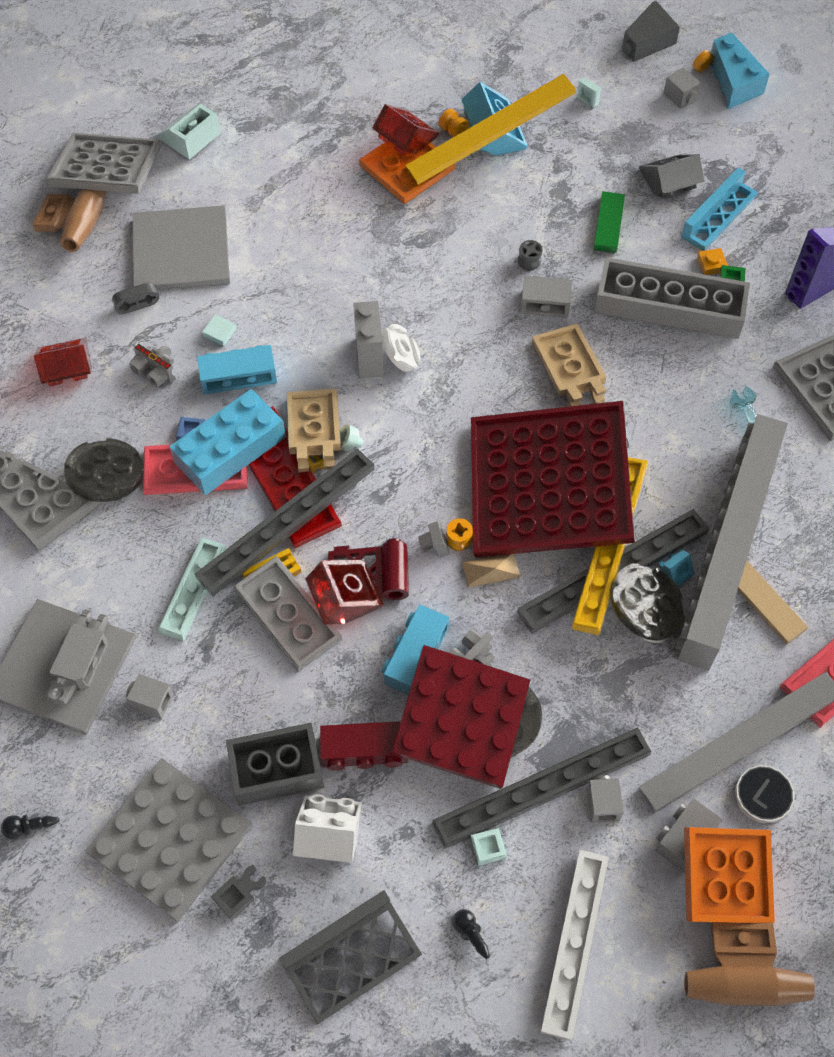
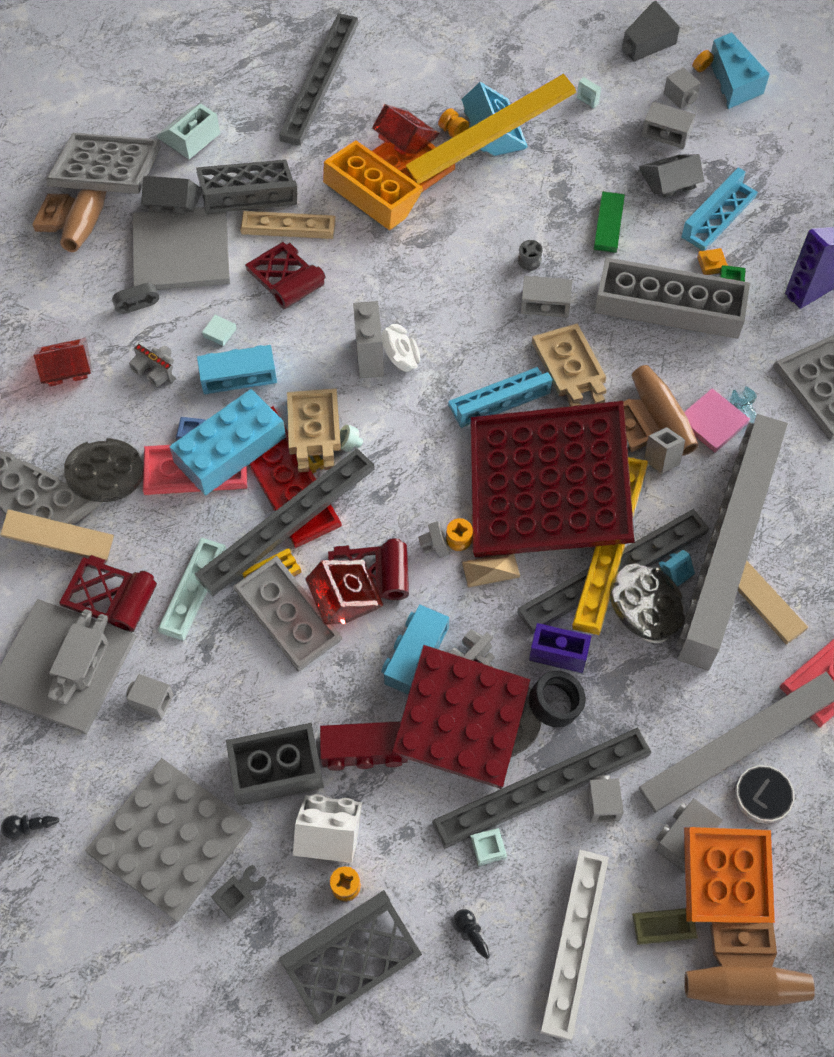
(56, 535): none -> tan tile
(129, 599): none -> dark red piece
(169, 194): none -> dark grey slope
(247, 195): none -> dark grey fence
(288, 224): none -> tan tile
(293, 284): none -> dark red piece
(318, 80): none -> dark grey plate
(348, 889): none -> light orange wheel
(371, 184): none -> light orange slope
(501, 399): none -> medium azure fence
(560, 648): none -> dark purple brick
(566, 683): none -> black tyre
(654, 412): none -> medium nougat plate
(663, 926): none -> olive tile
(664, 450): none -> light grey brick
(668, 125): none -> light grey brick
(715, 420): none -> bright pink tile

